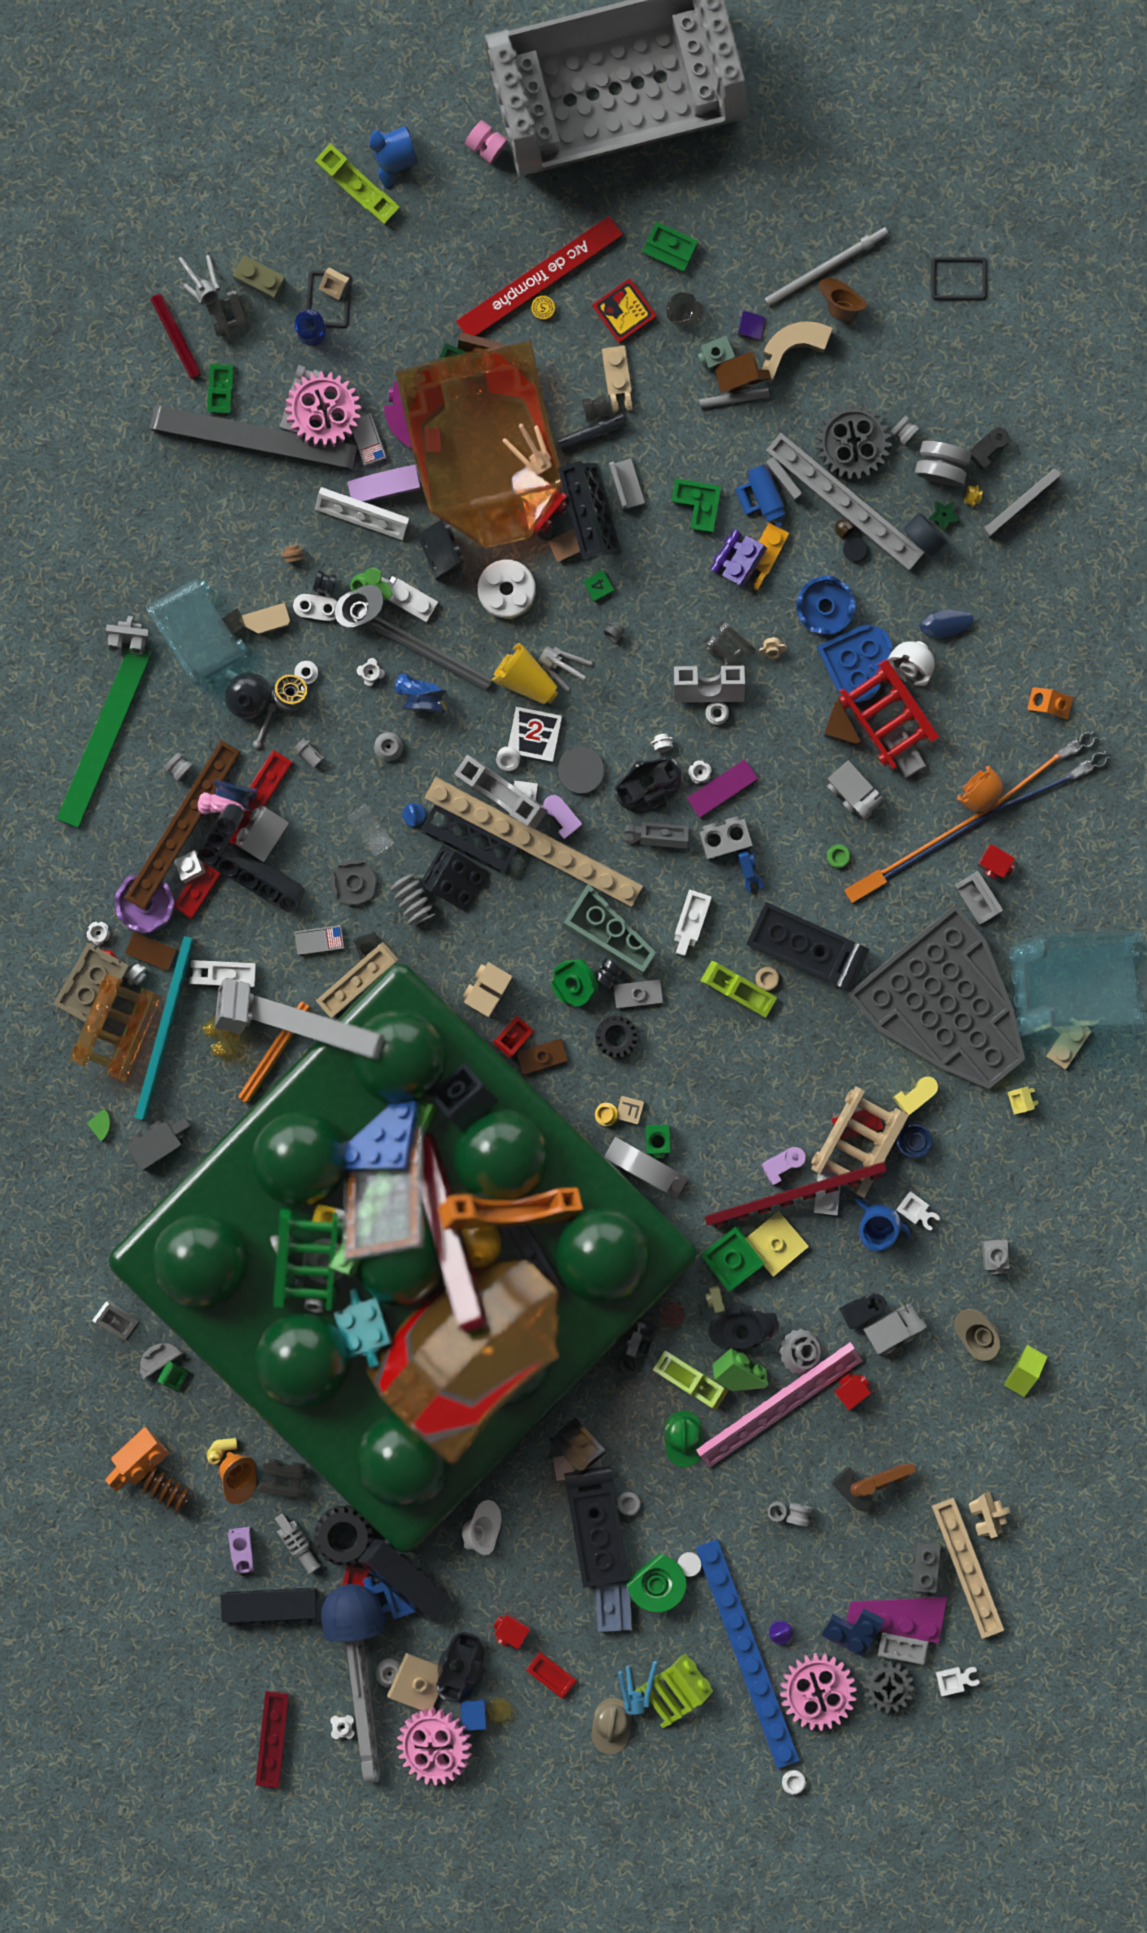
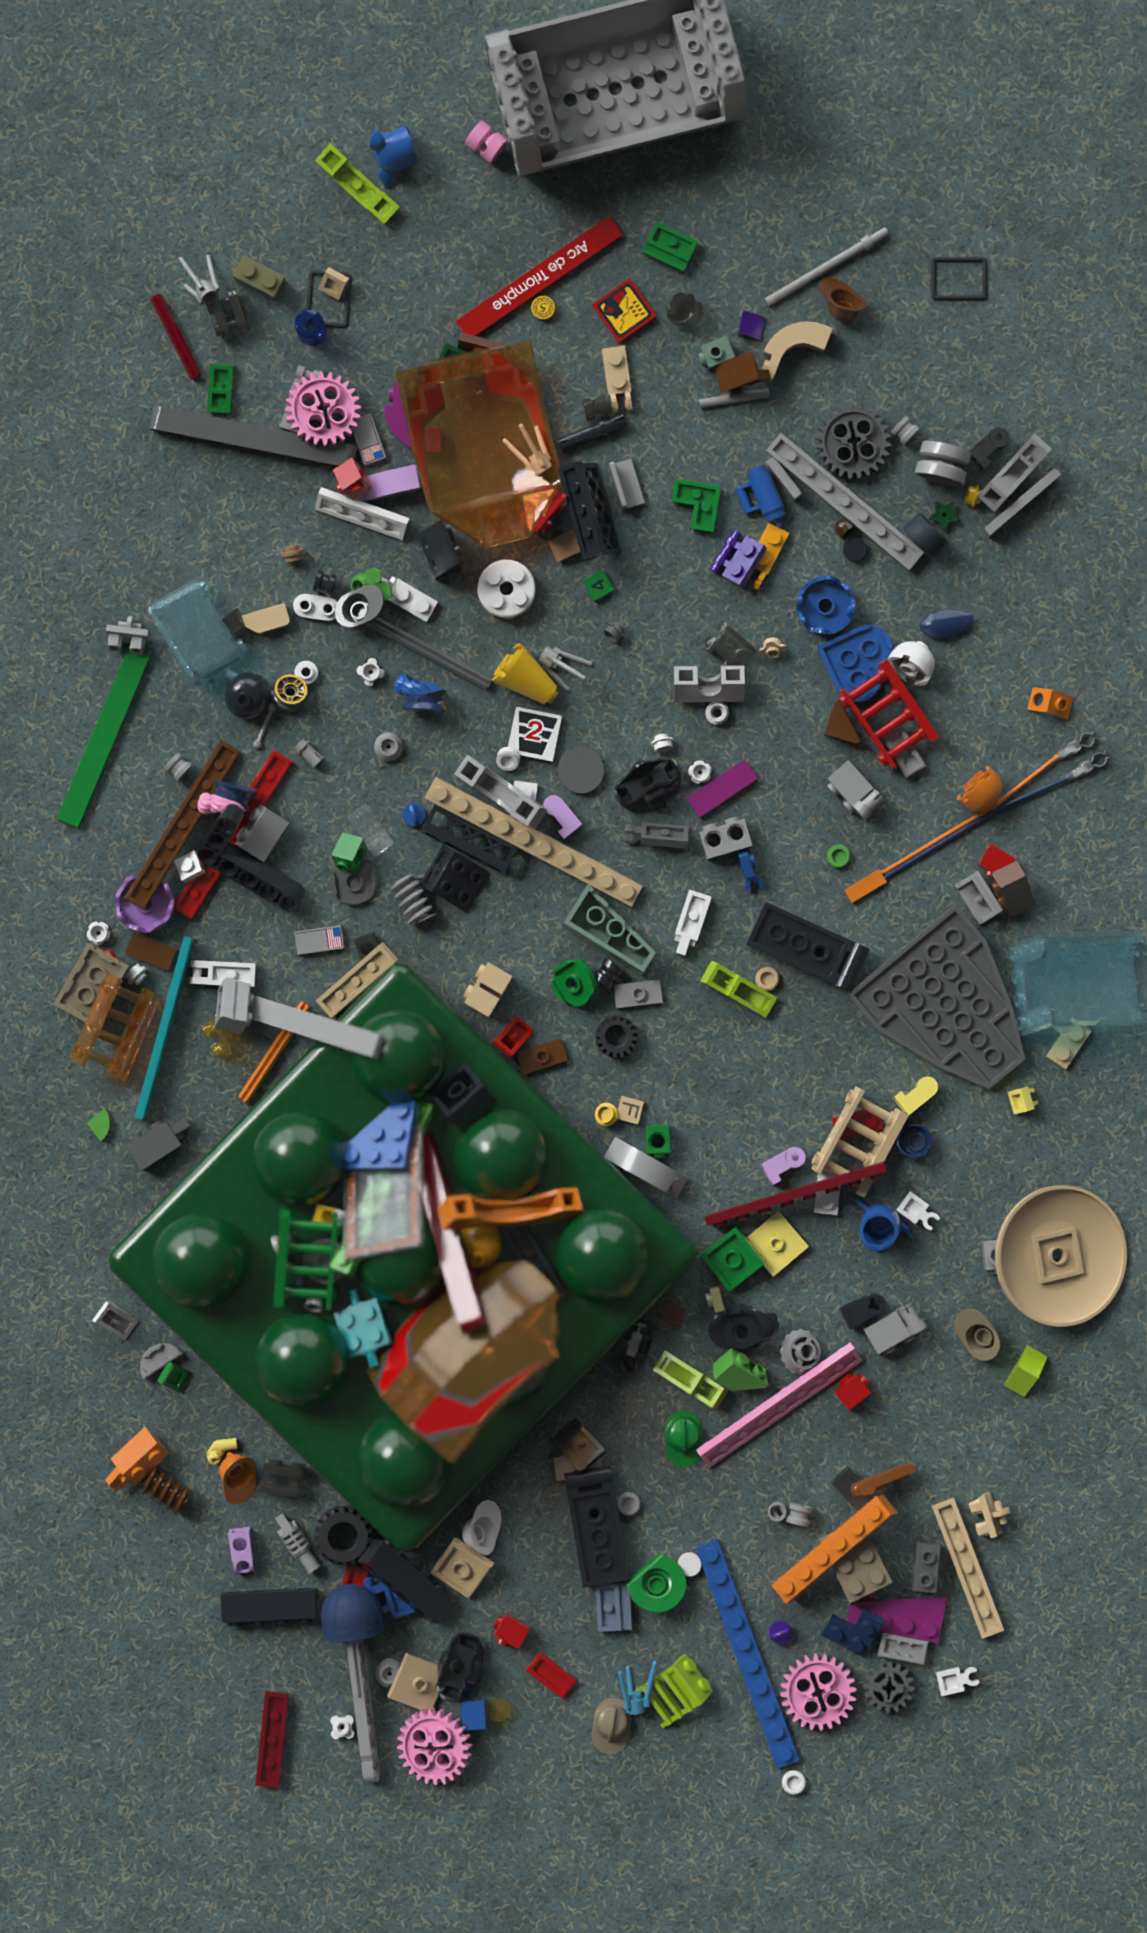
(349, 852): none -> brick
(351, 479): none -> brick
(462, 1567): none -> tan plate
(833, 1548): none -> orange arch
(861, 1571): none -> dark tan piece
(1013, 889): none -> brick
(1014, 472): none -> light grey arch
(1090, 1259): none -> tan dish

